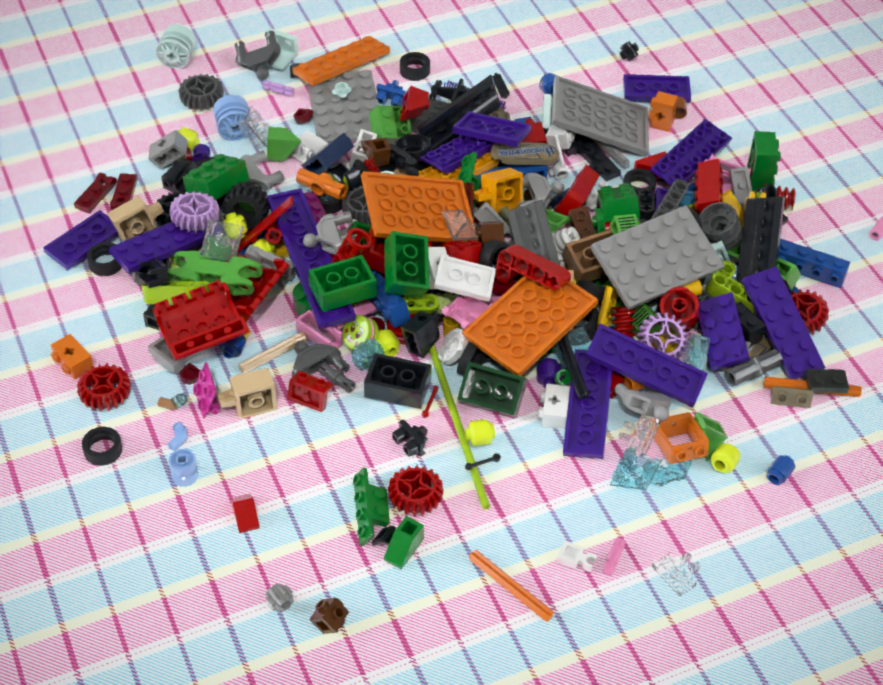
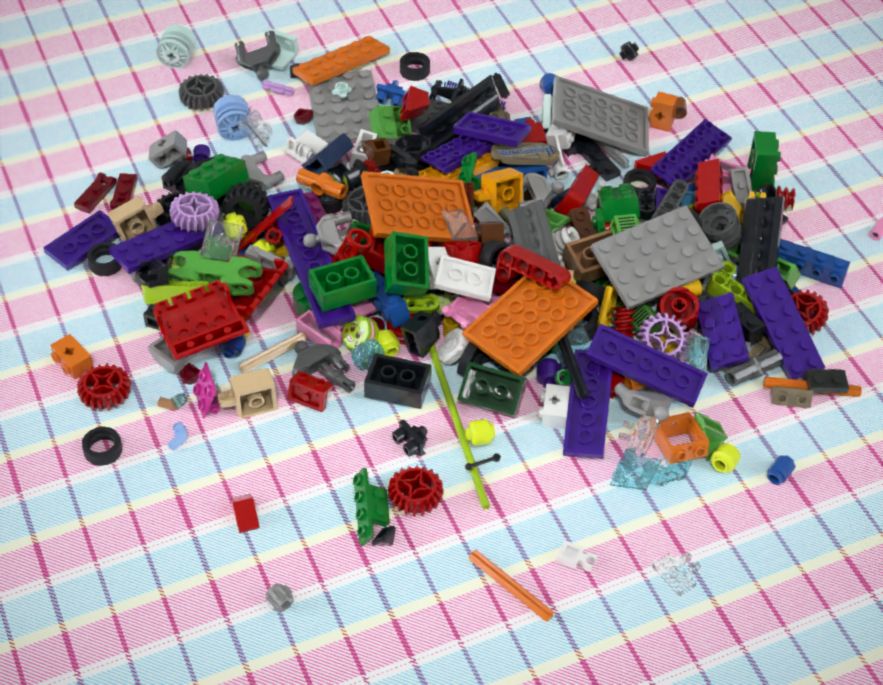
(183, 467): light blue wheel -> none
(191, 137): neon yellow head -> none
(280, 144): bright green slope -> none
(329, 615): reddish brown brick -> none
(404, 542): green slope -> none
(425, 413): red hinge -> none
(613, 556): bright pink axle -> none
(647, 86): dark purple plate -> none

